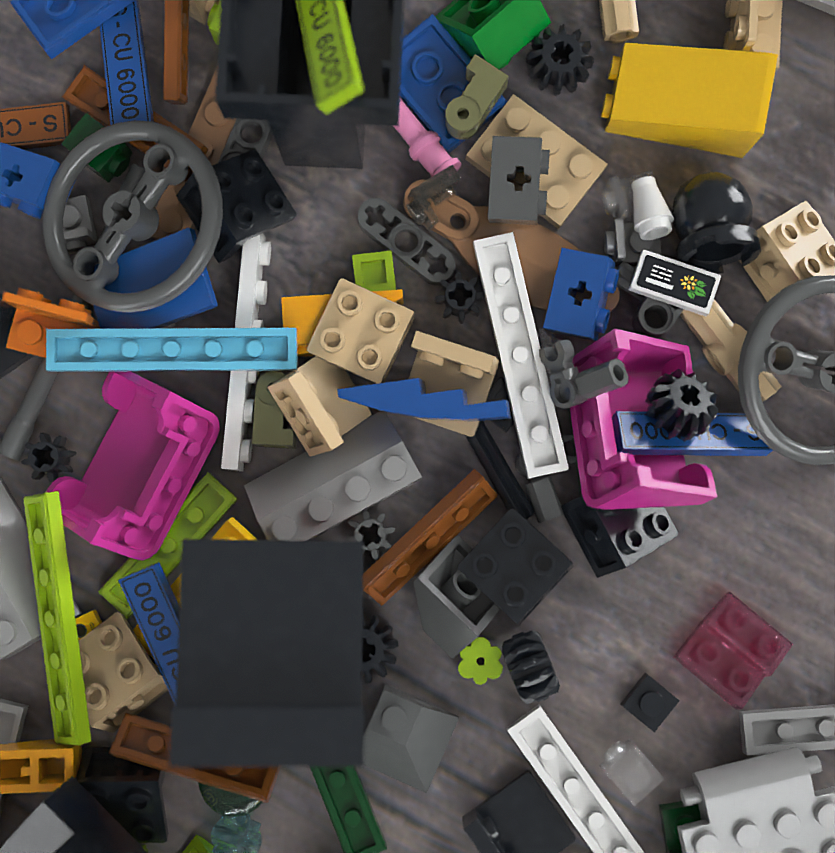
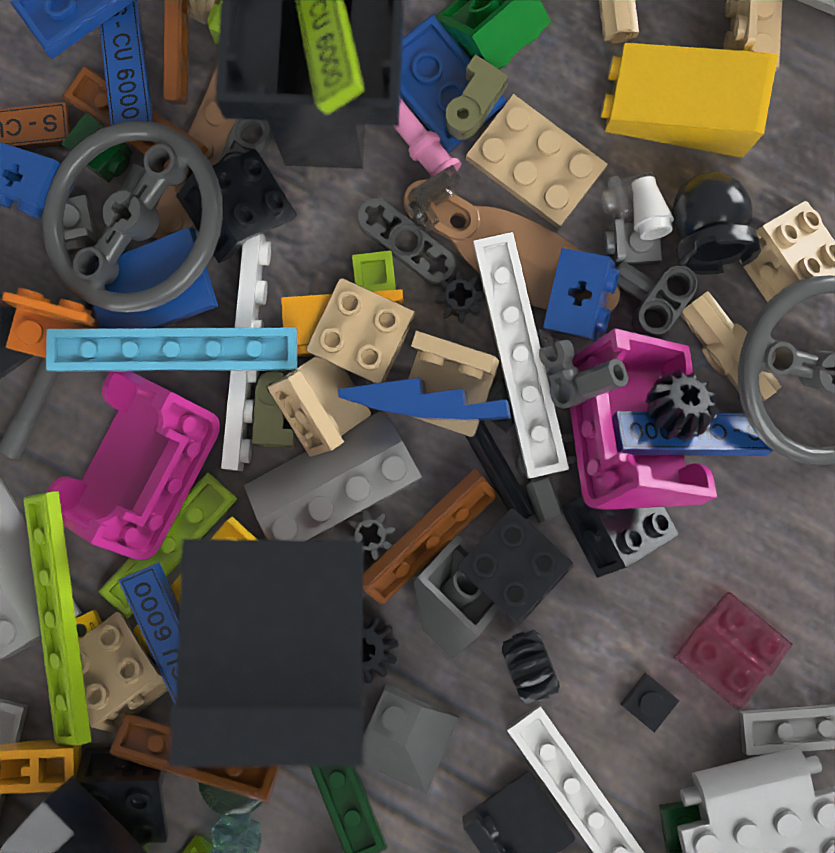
(39, 462): black gear -> none
(491, 666): lime plant -> none
(508, 158): dark grey brick -> none
(566, 47): black gear -> none
(630, 771): clear bracket -> none
(674, 282): tile -> none

